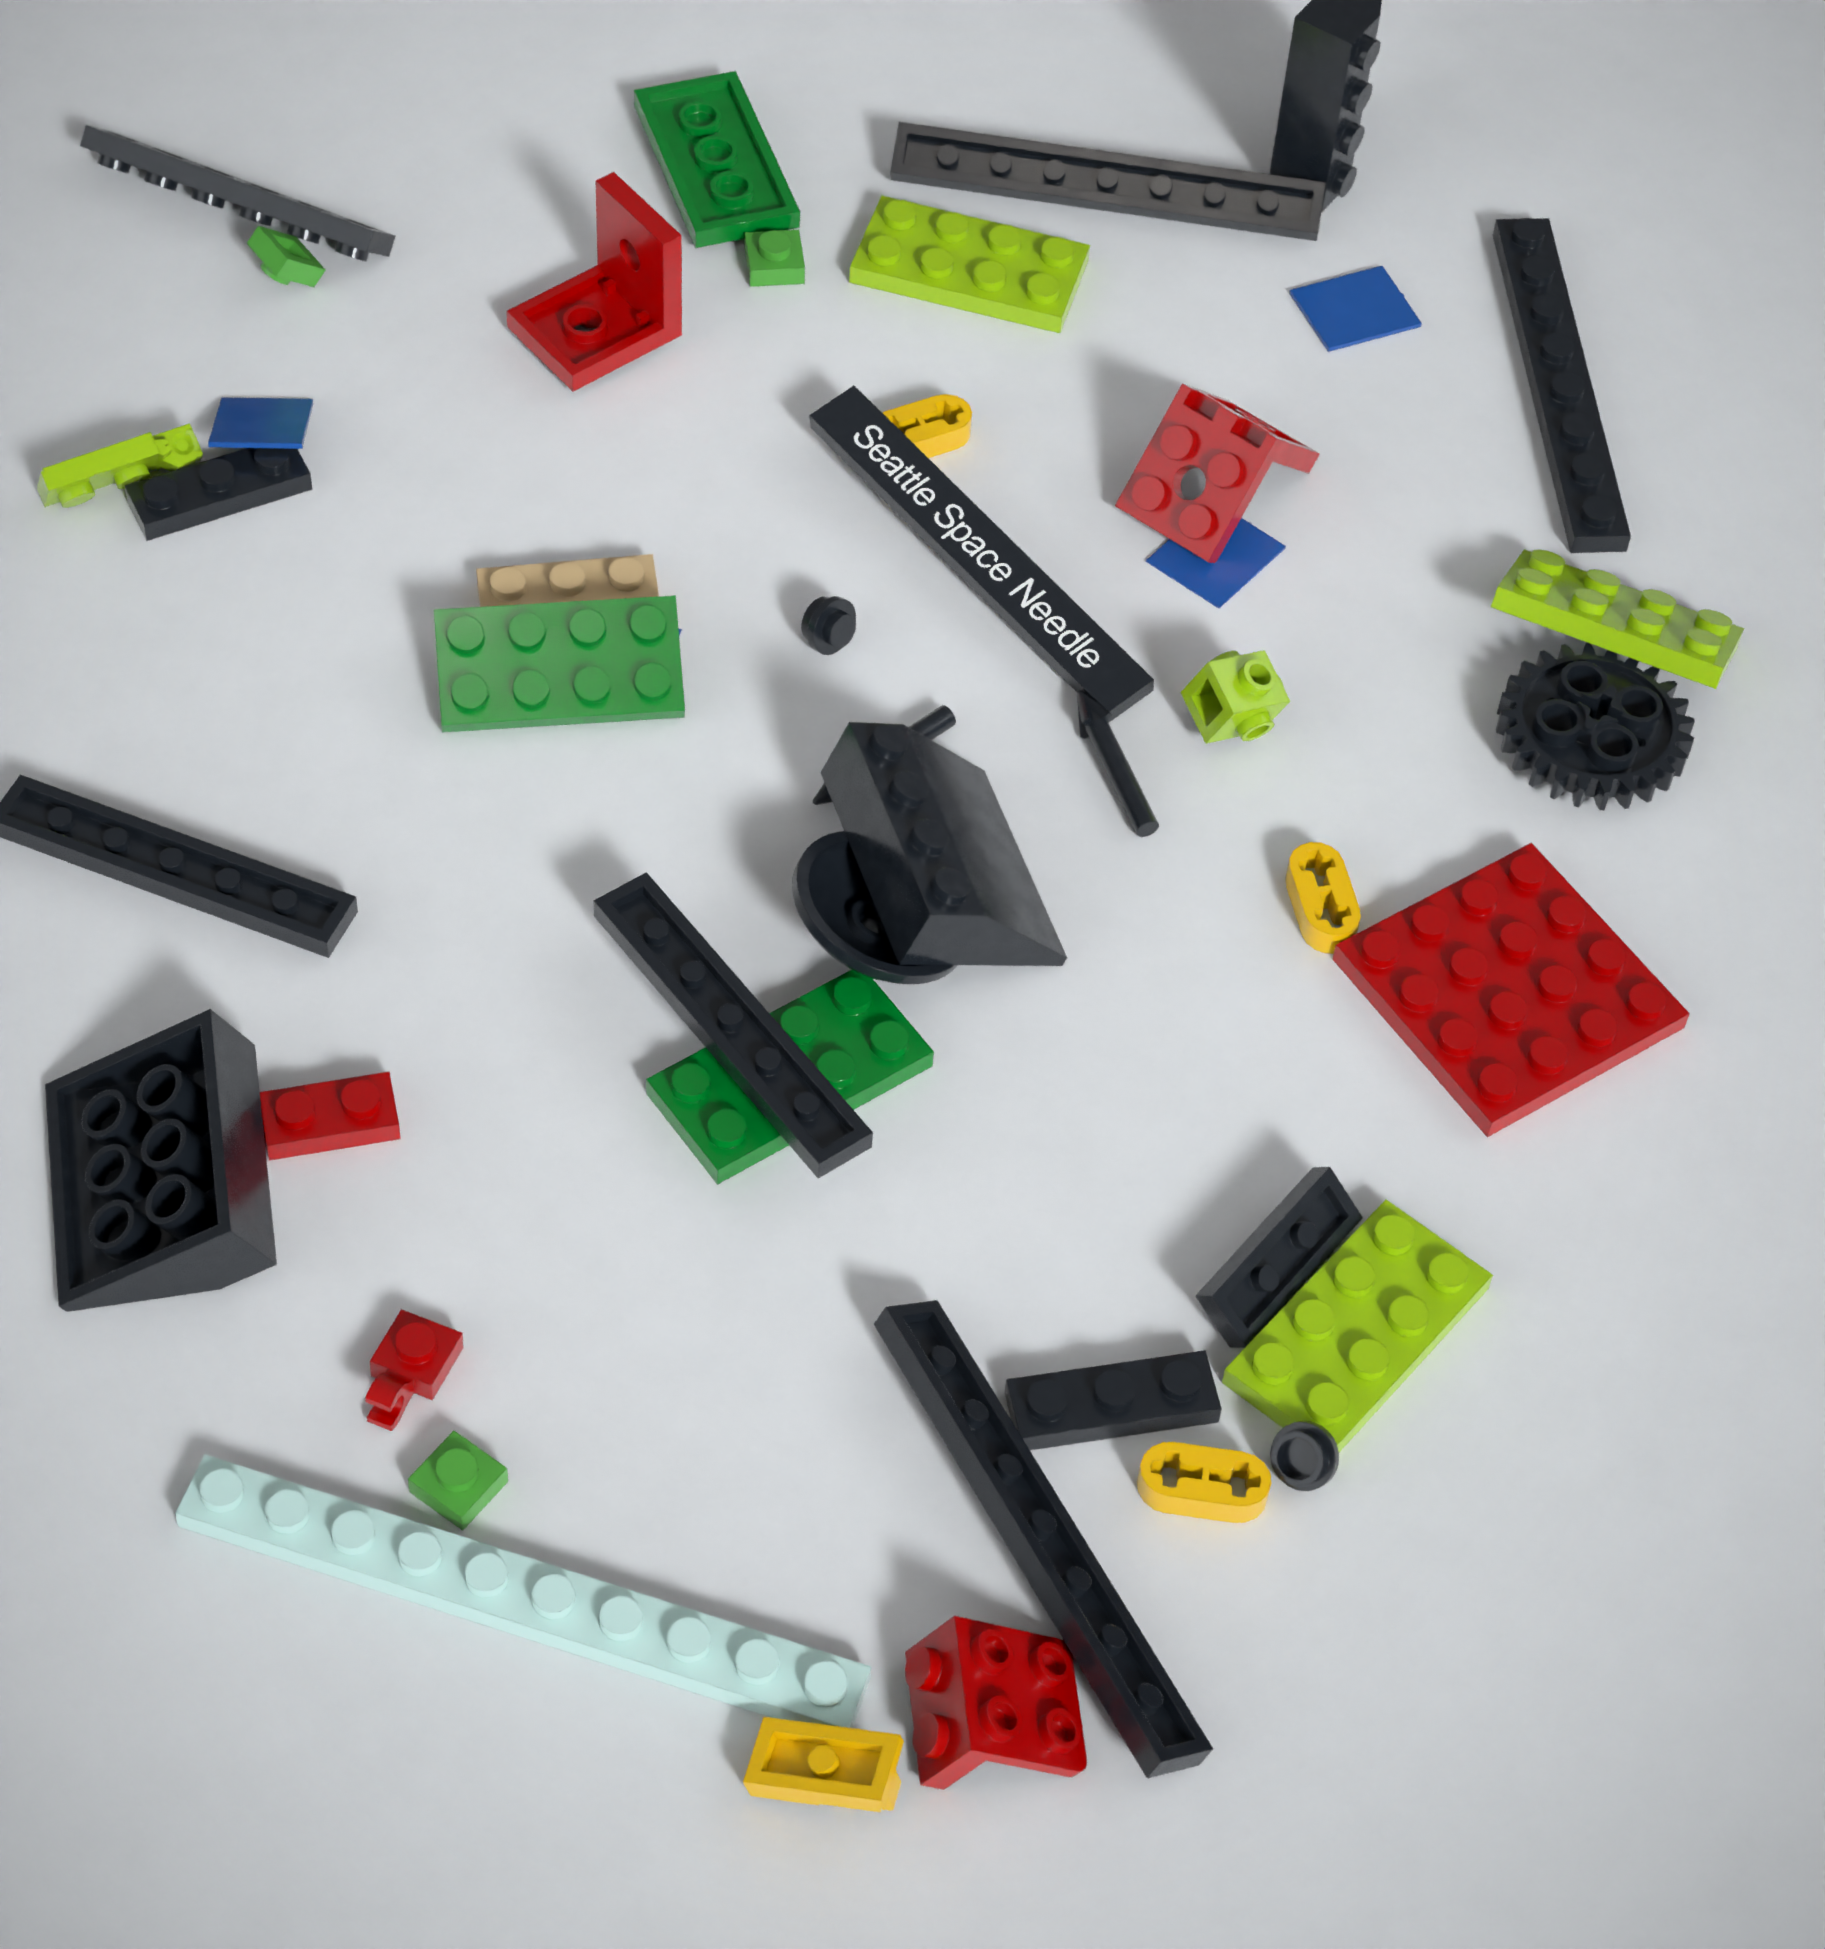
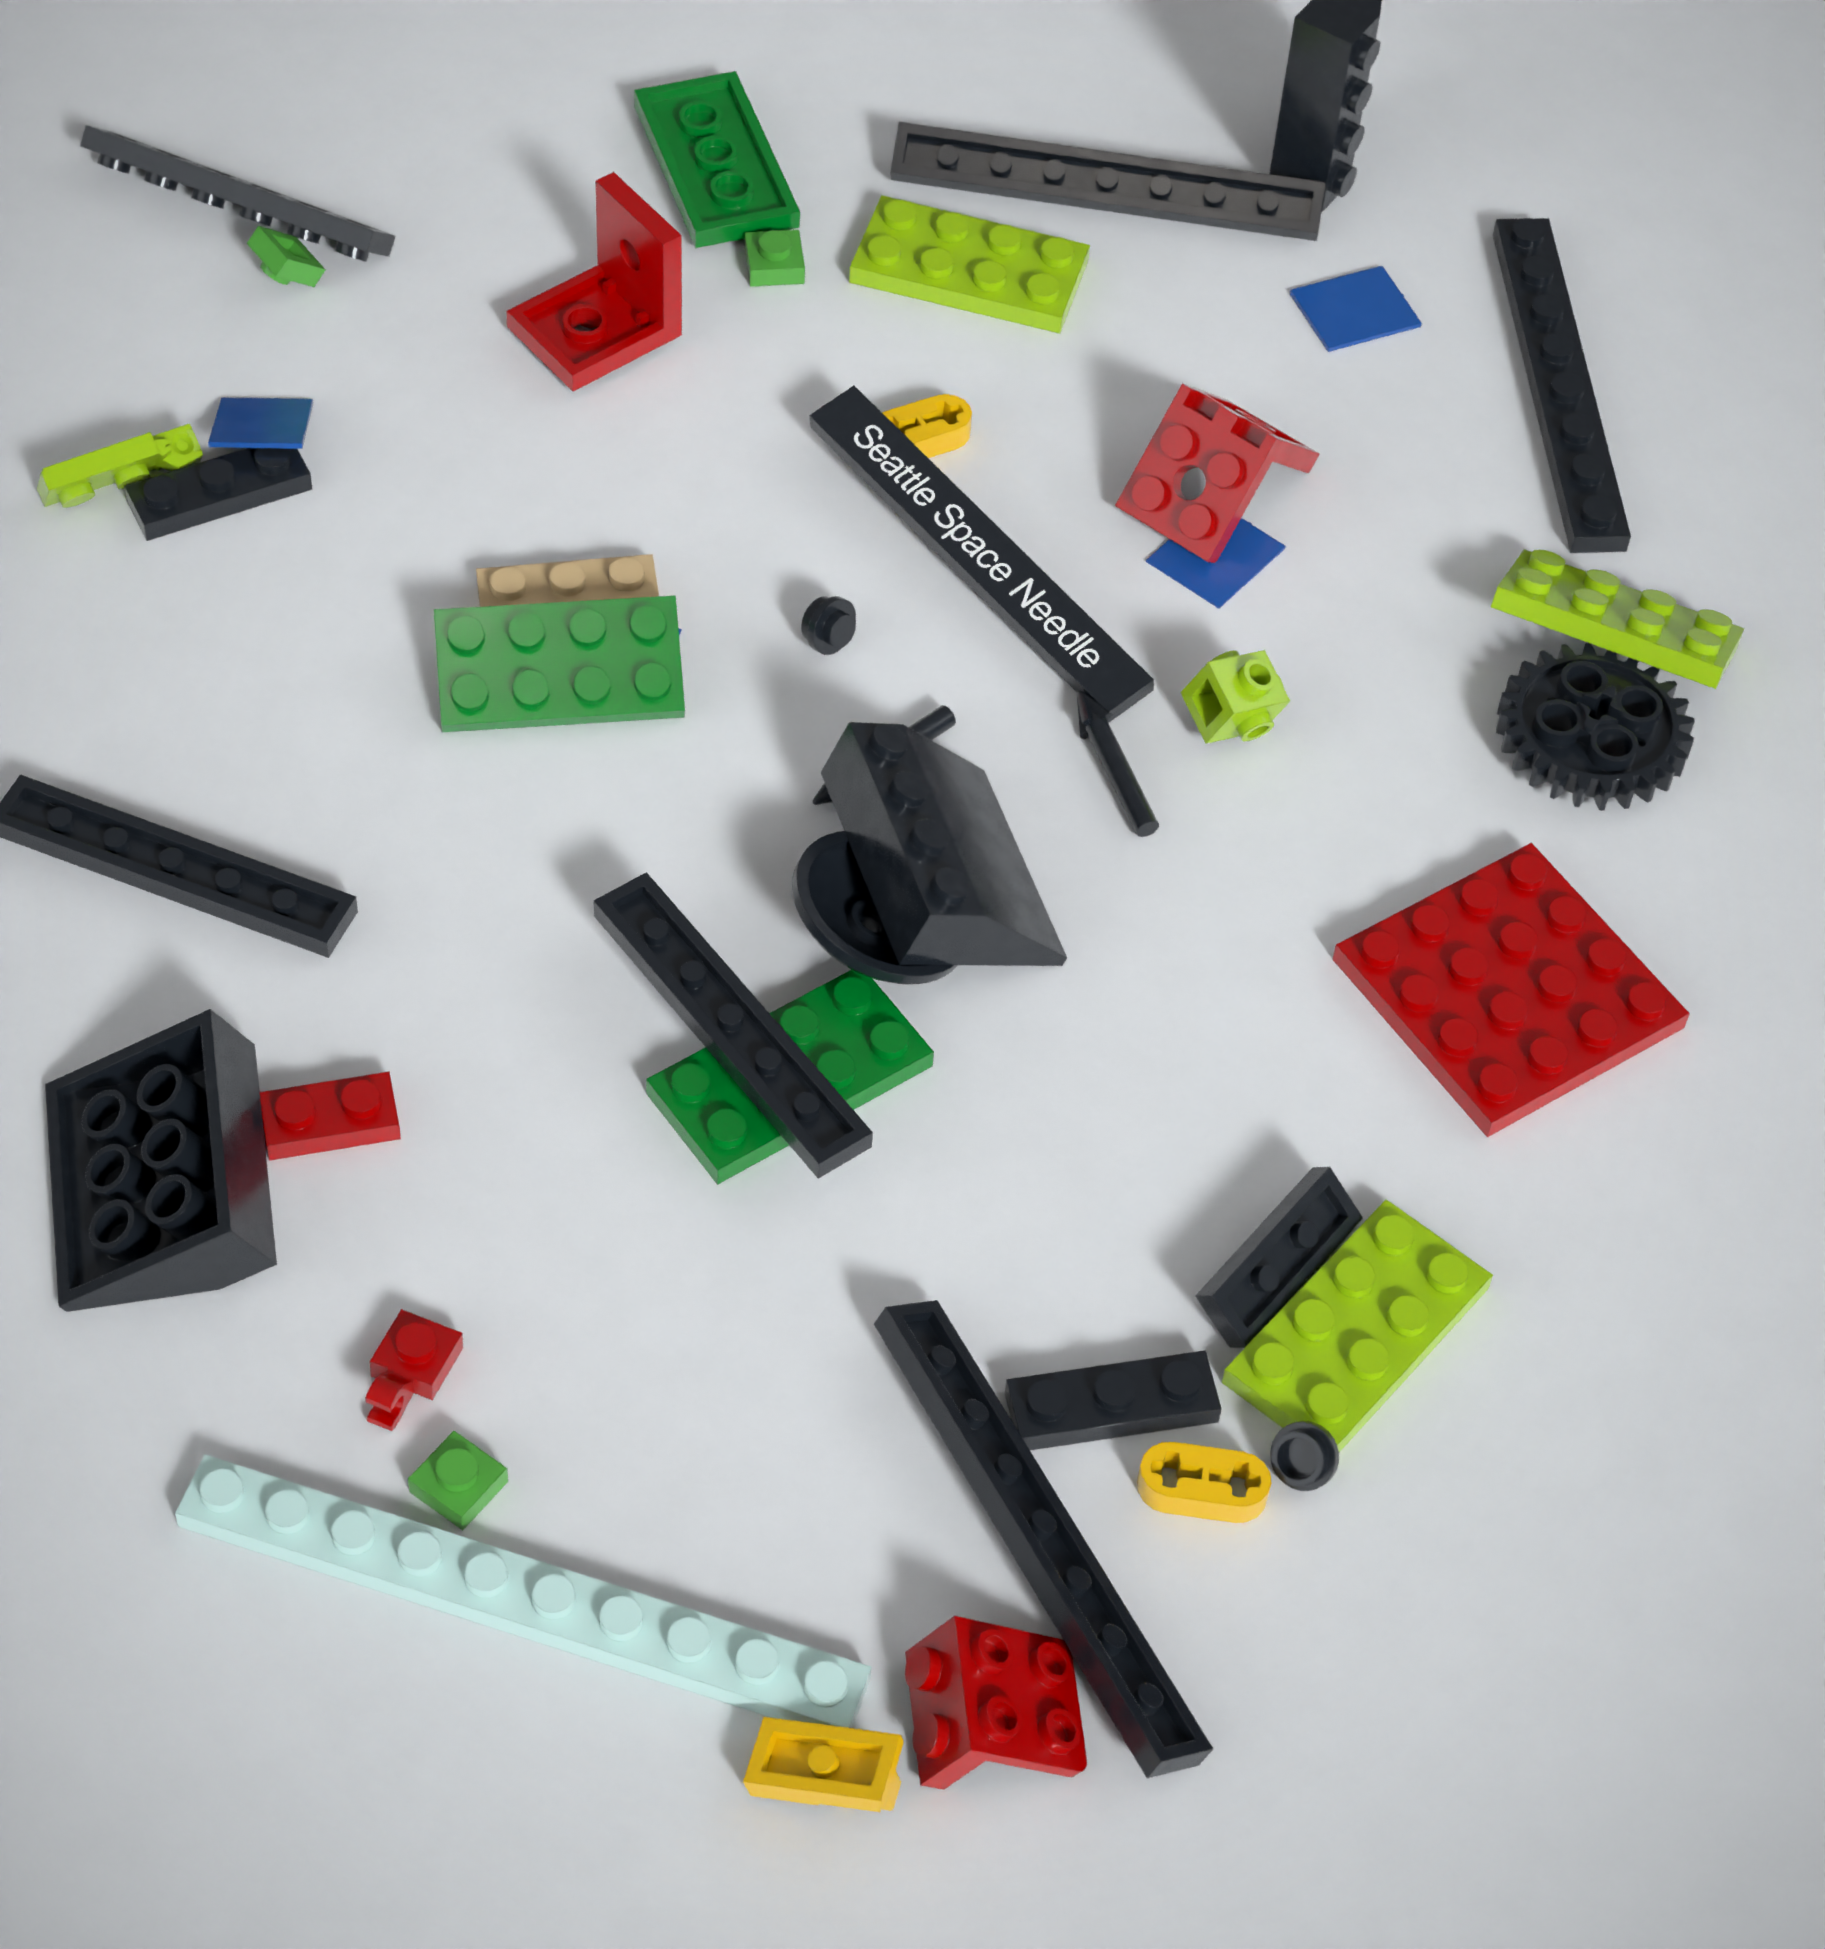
(1310, 899): yellow beam -> none

